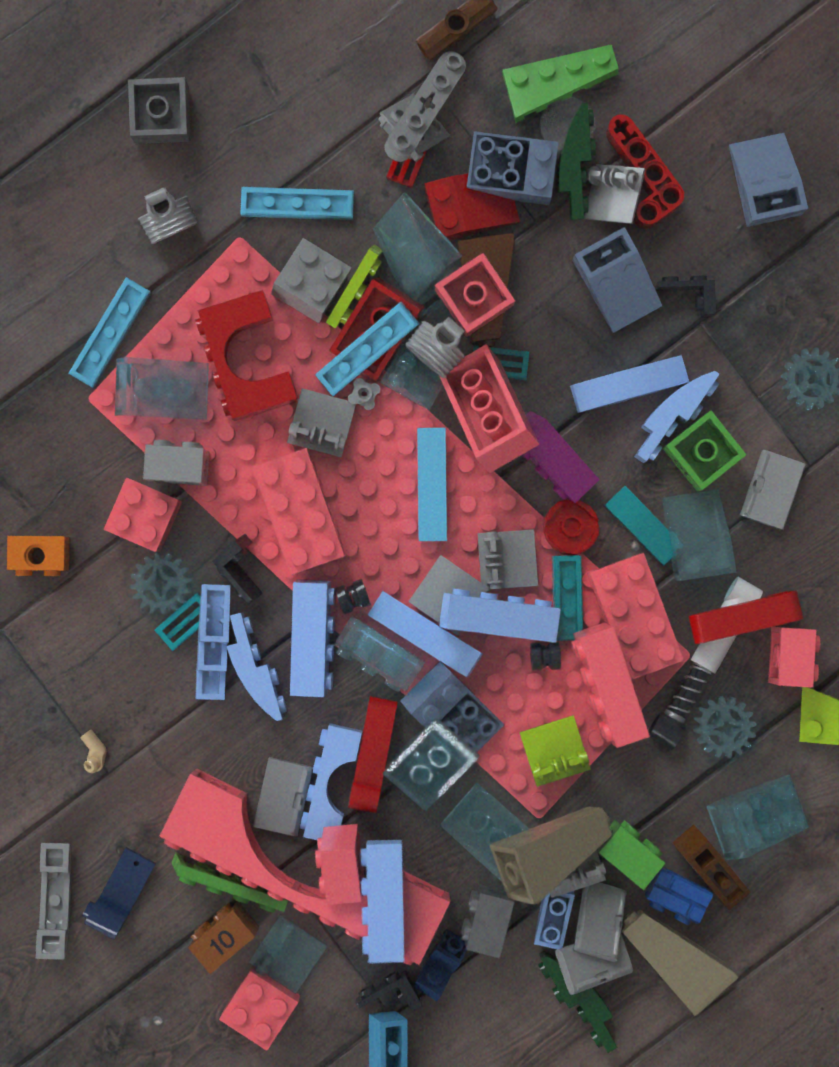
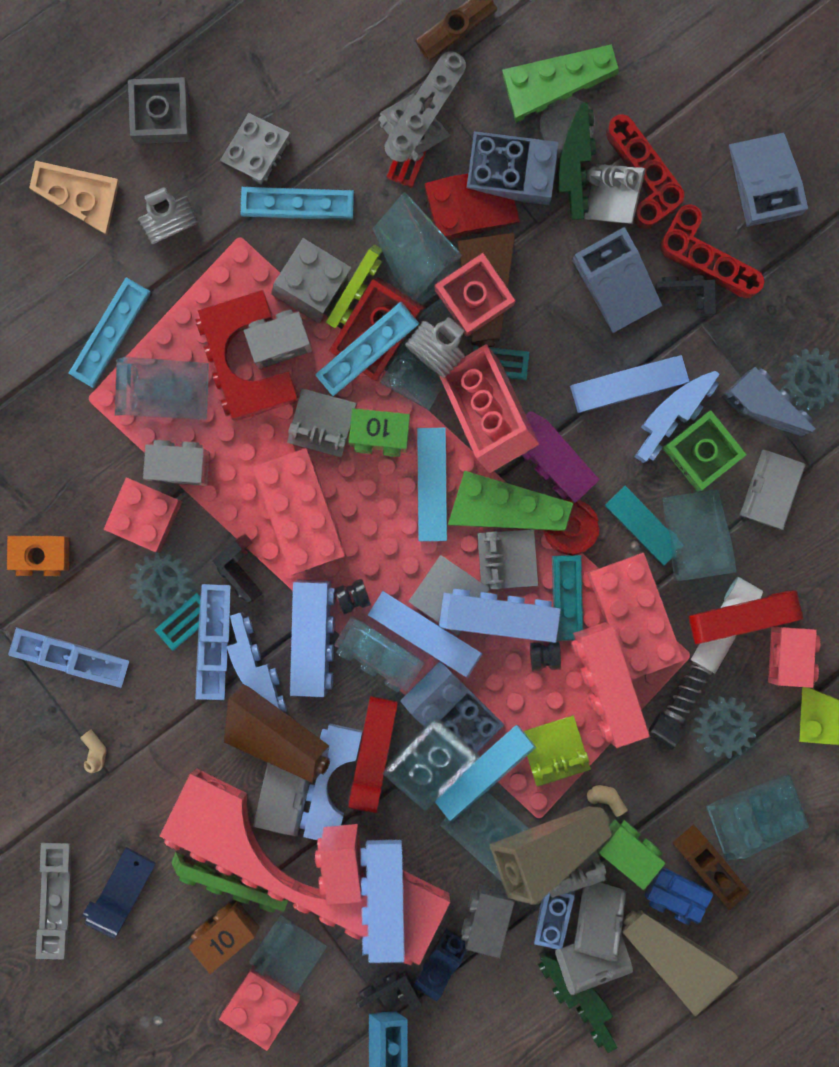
(68, 657): none -> light blue slope
(77, 192): none -> light nougat wing
(256, 148): none -> light grey hinge
(273, 736): none -> reddish brown slope
(277, 339): none -> light grey brick
(367, 401): light grey plate -> none
(379, 431): none -> bright green brick
(485, 772): none -> medium azure tile
(503, 505): none -> bright green wing
(609, 796): none -> tan arm
(714, 257): none -> red beam
(760, 401): none -> sand blue slope

